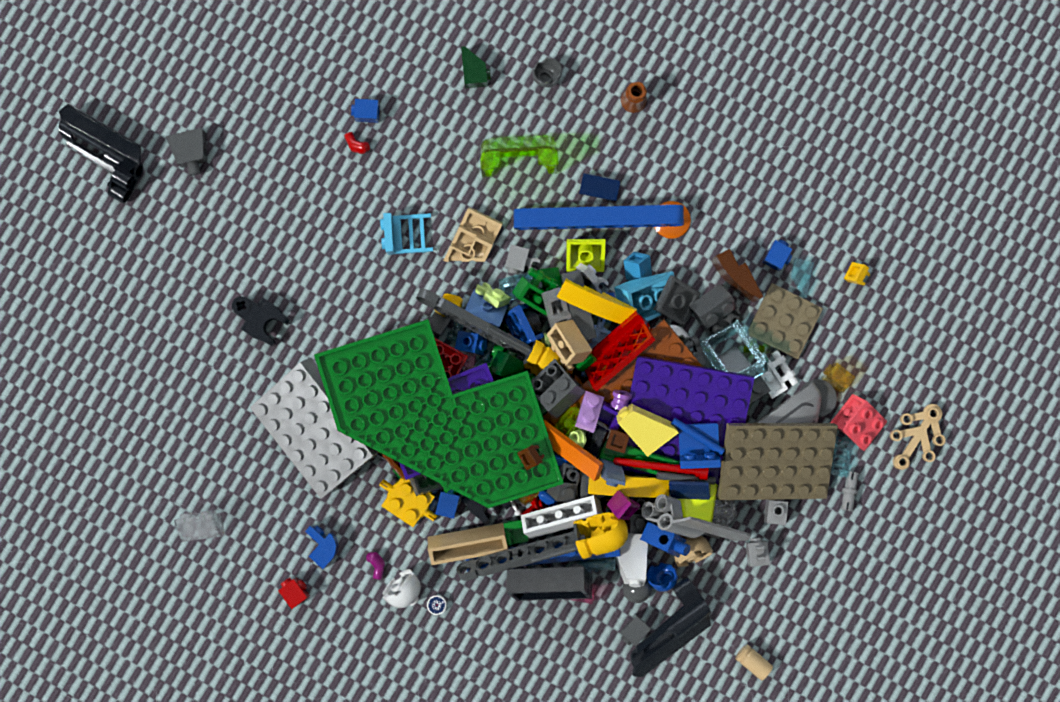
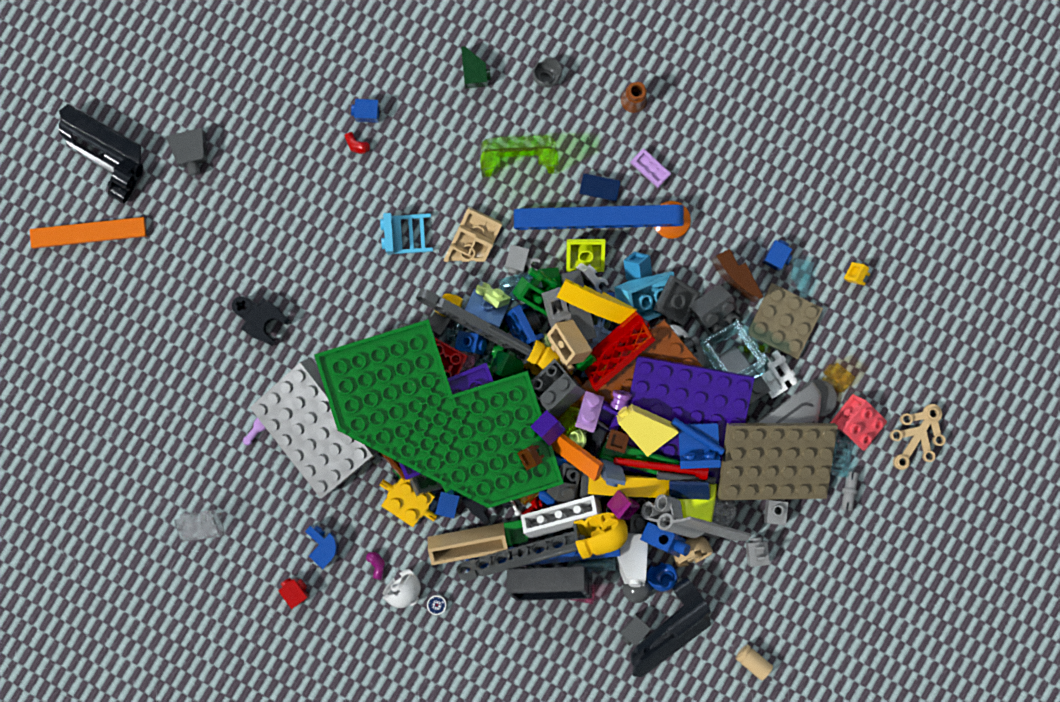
(88, 232): none -> orange tile
(257, 427): none -> lavender piece
(548, 427): none -> dark purple panel
(650, 168): none -> lavender plate

